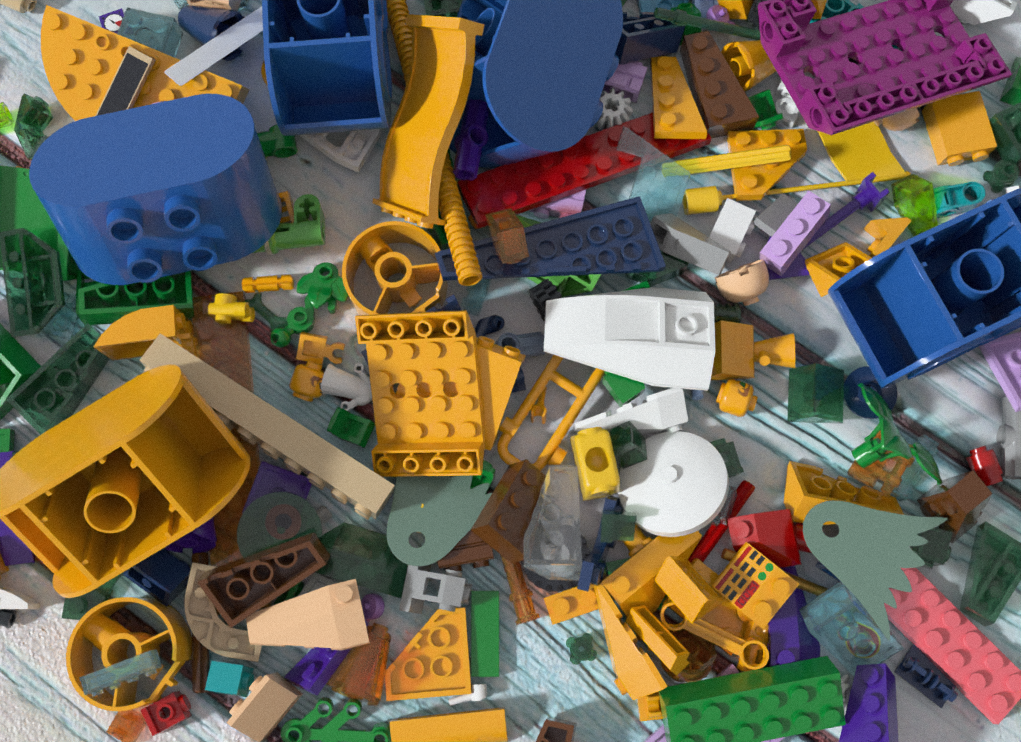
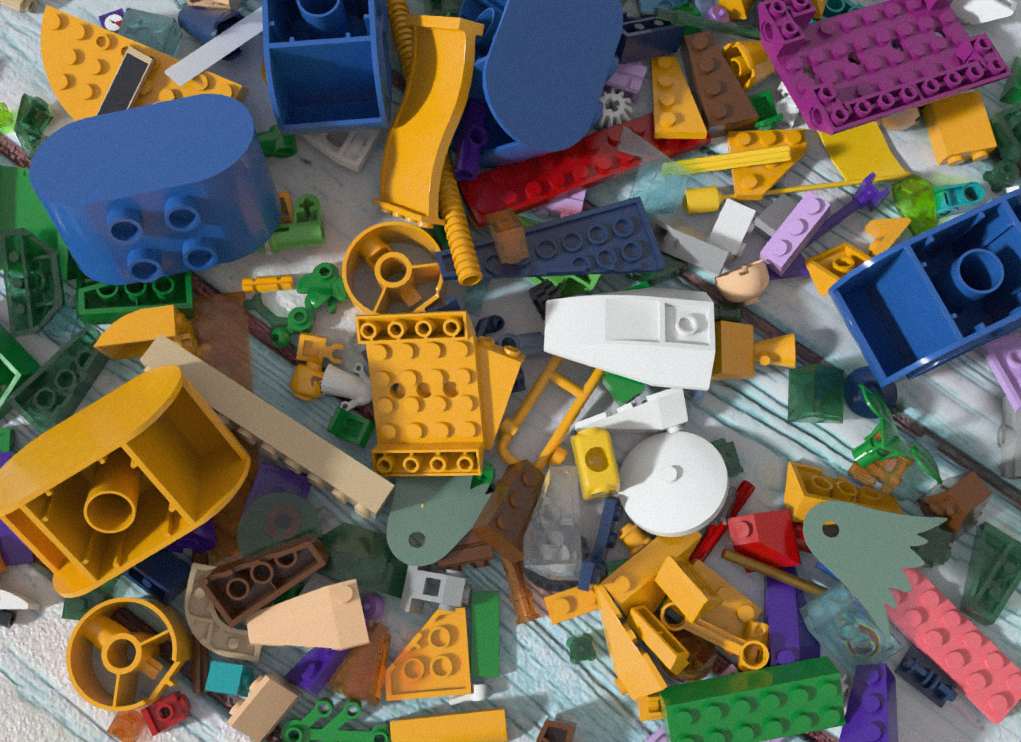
(126, 670): clear light blue piece -> none
(227, 308): yellow plate -> none
(539, 409): light orange hand -> none
(617, 526): clear green panel -> none
(628, 444): clear green brick -> none
(736, 398): light orange head -> none
(754, 585): light orange slope -> none
(985, 465): red brick -> none

